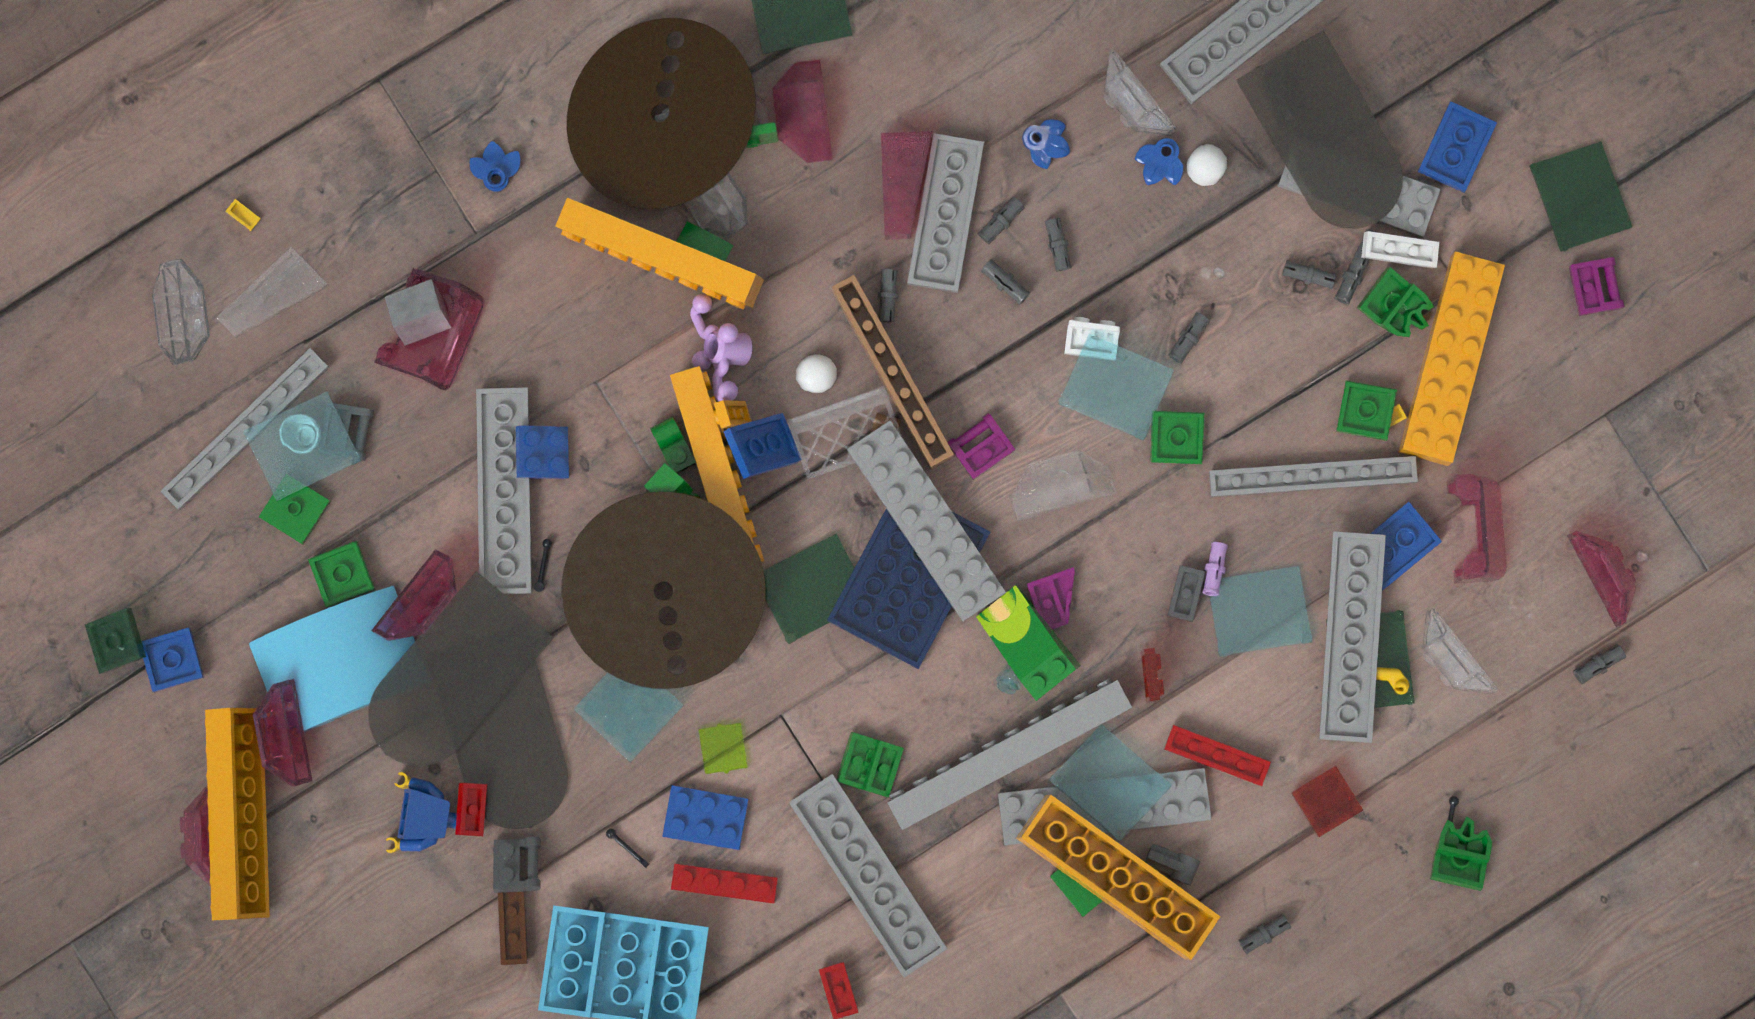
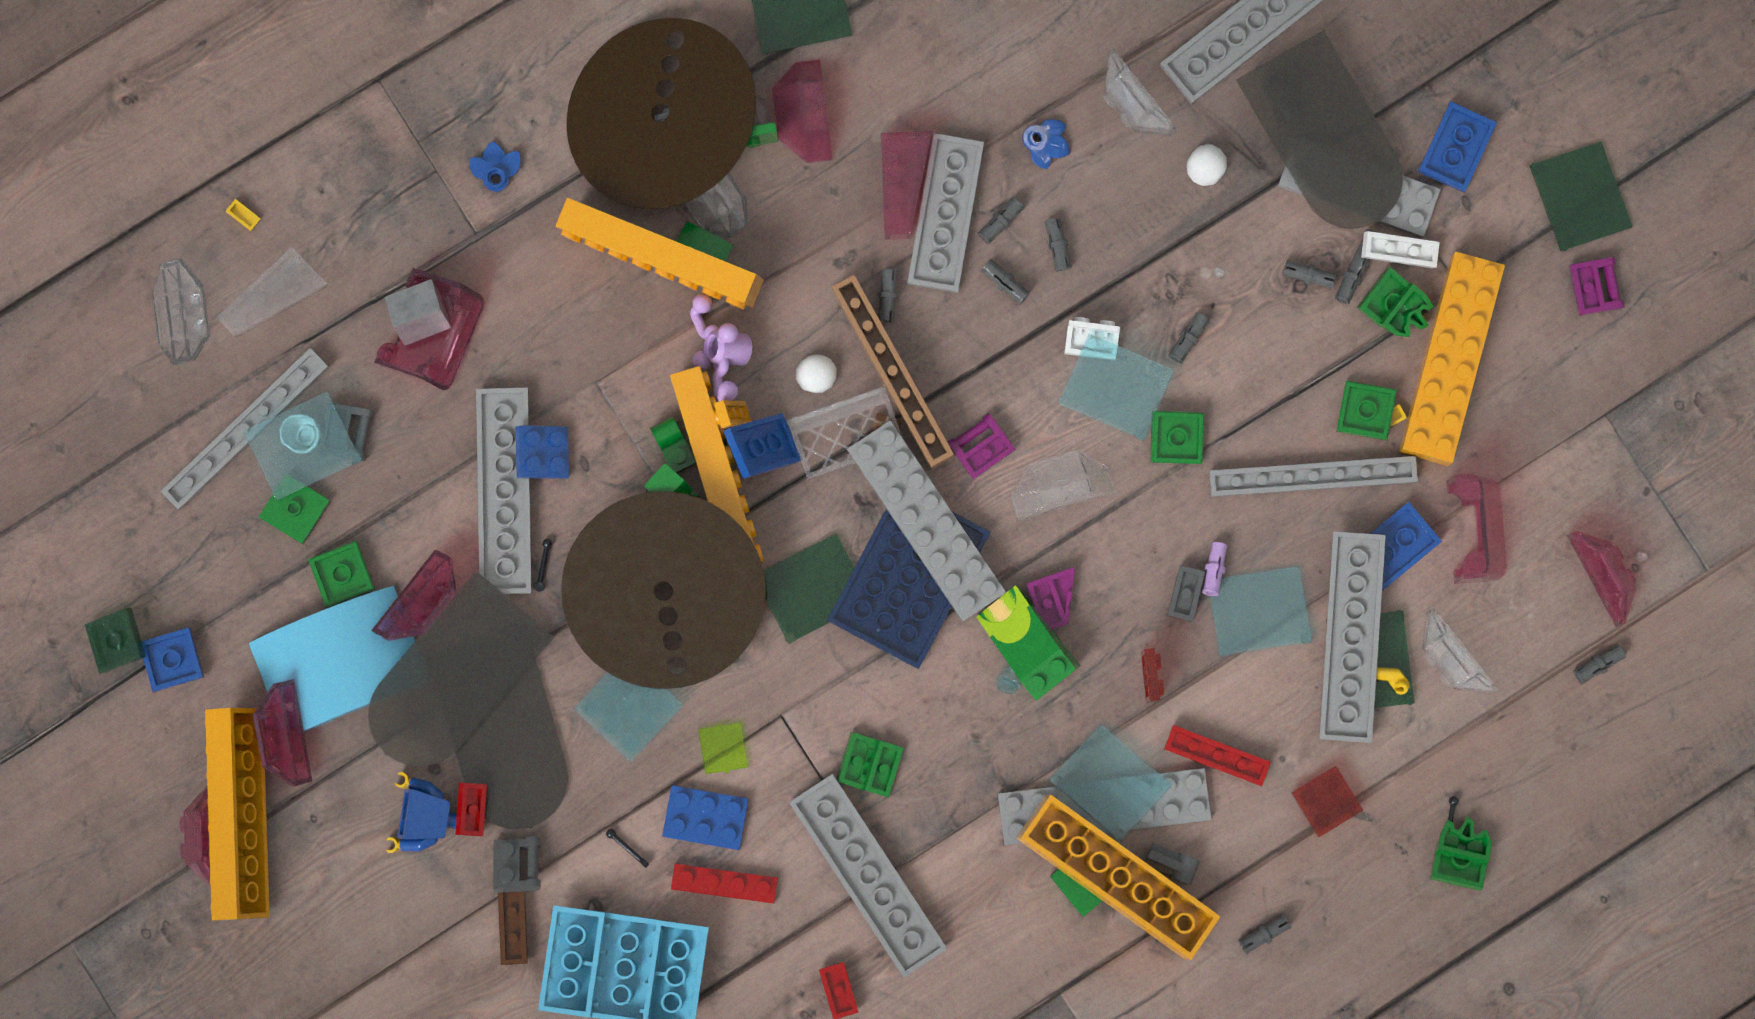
(1007, 756): light grey brick -> none
(1160, 166): blue plate -> none

